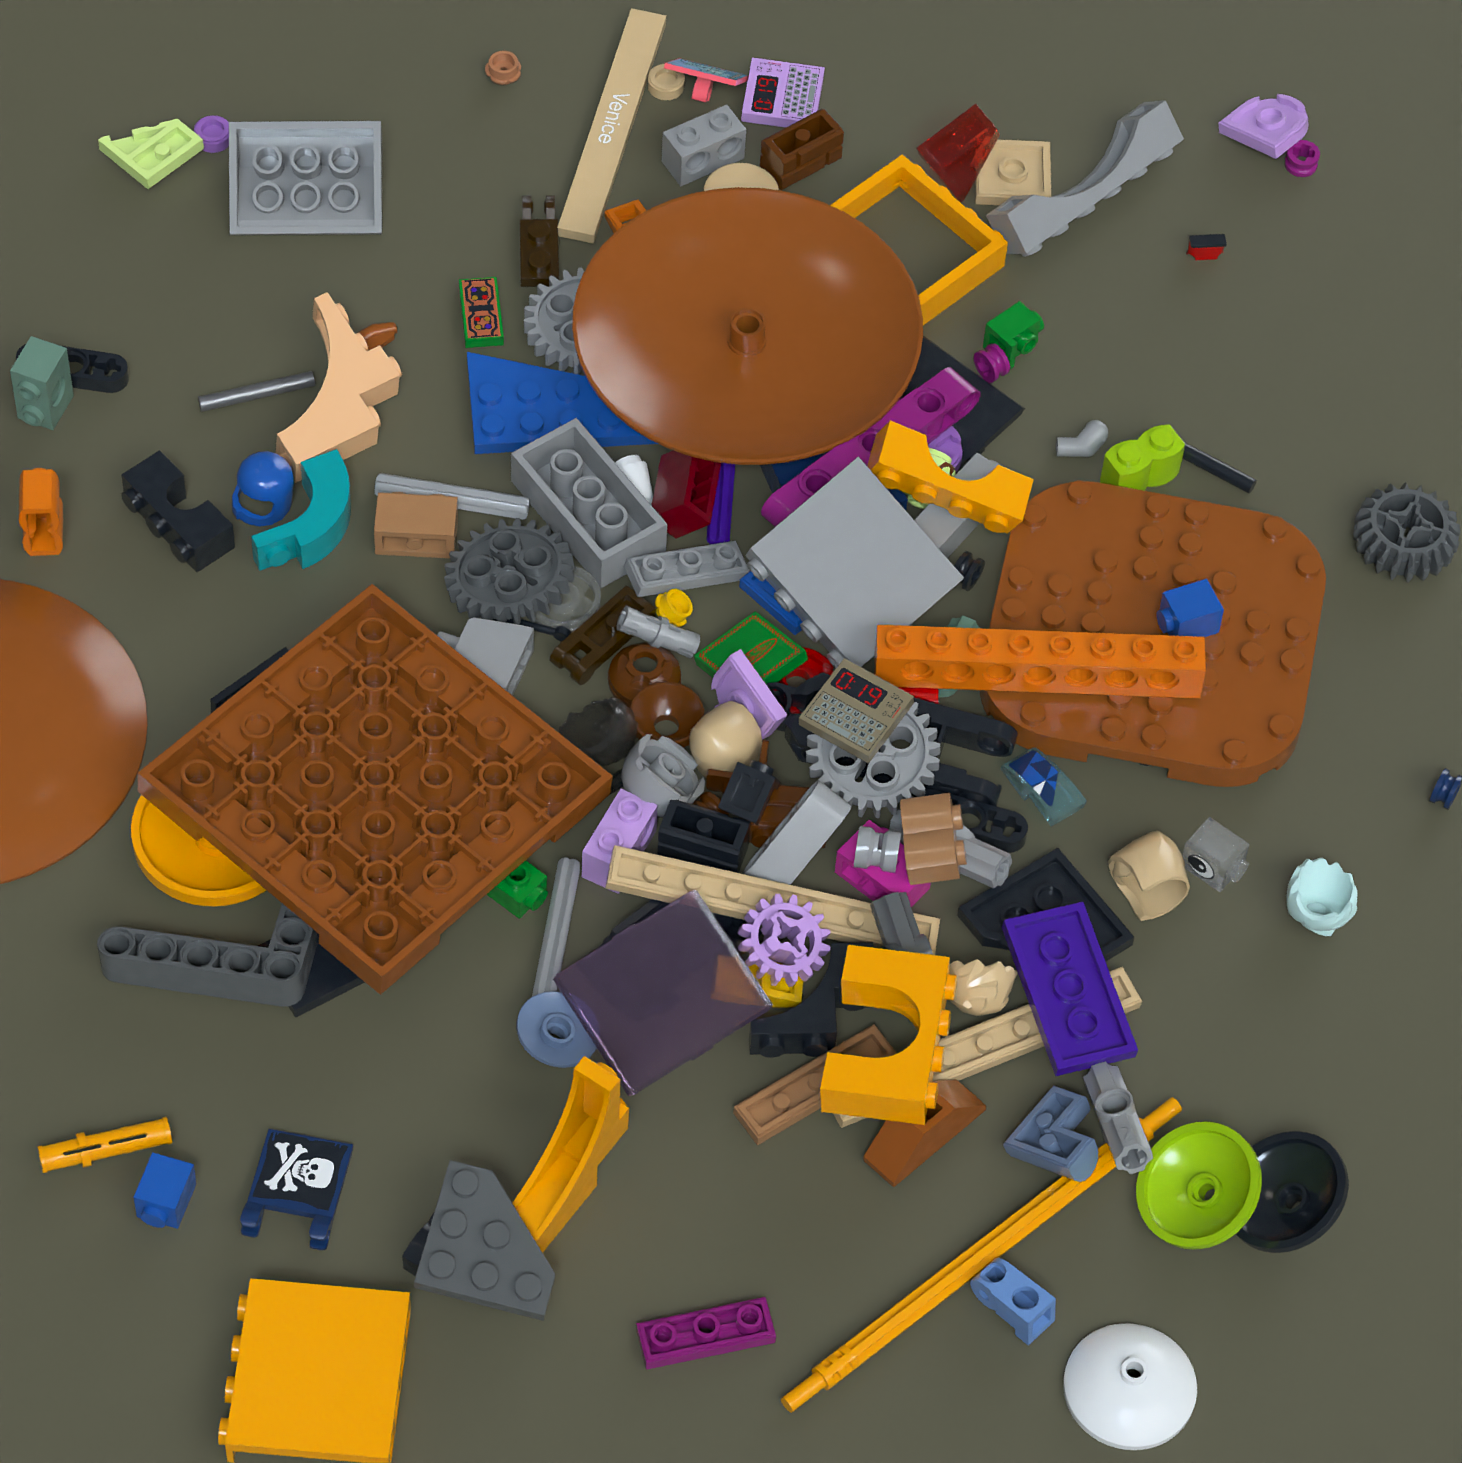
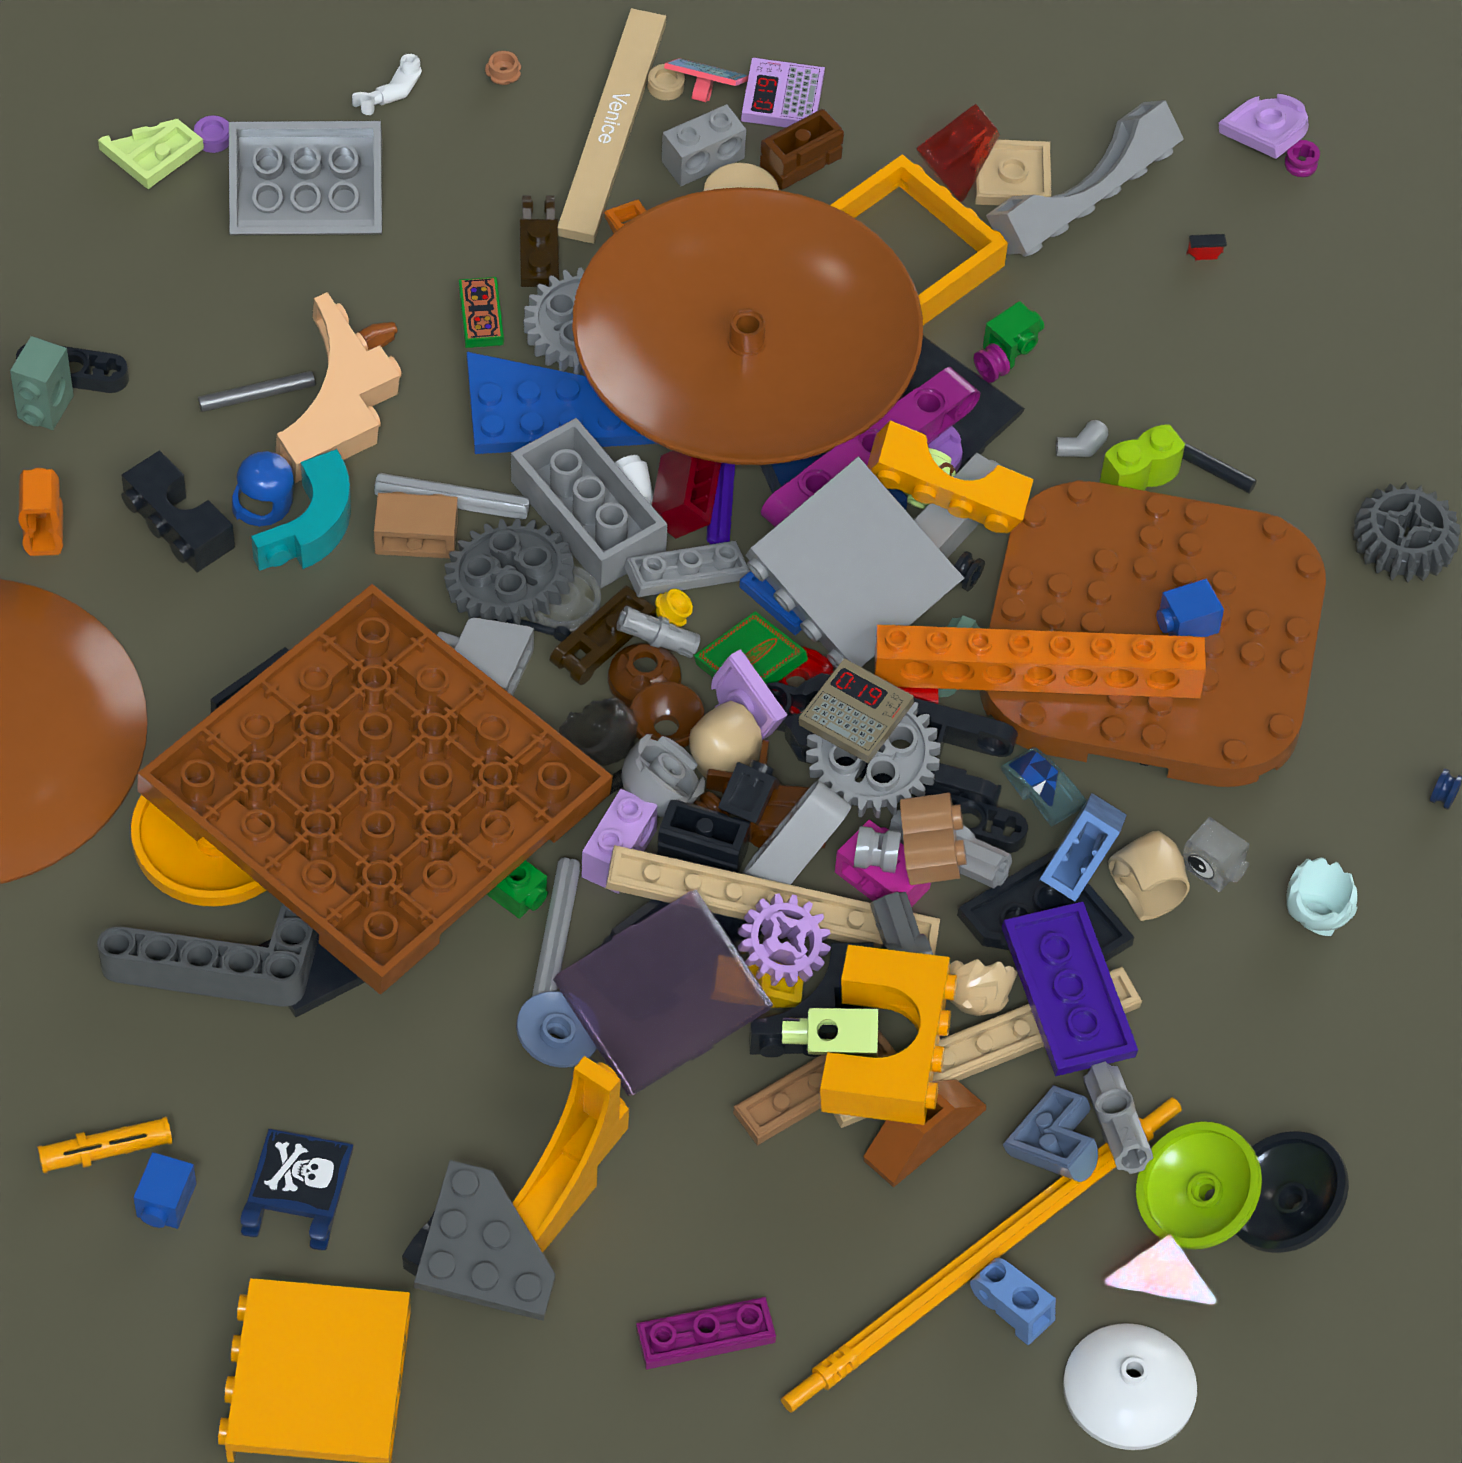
(397, 89): none -> white arm
(855, 1035): none -> yellowish green torso
(1083, 847): none -> medium blue slope
(1162, 1272): none -> tile

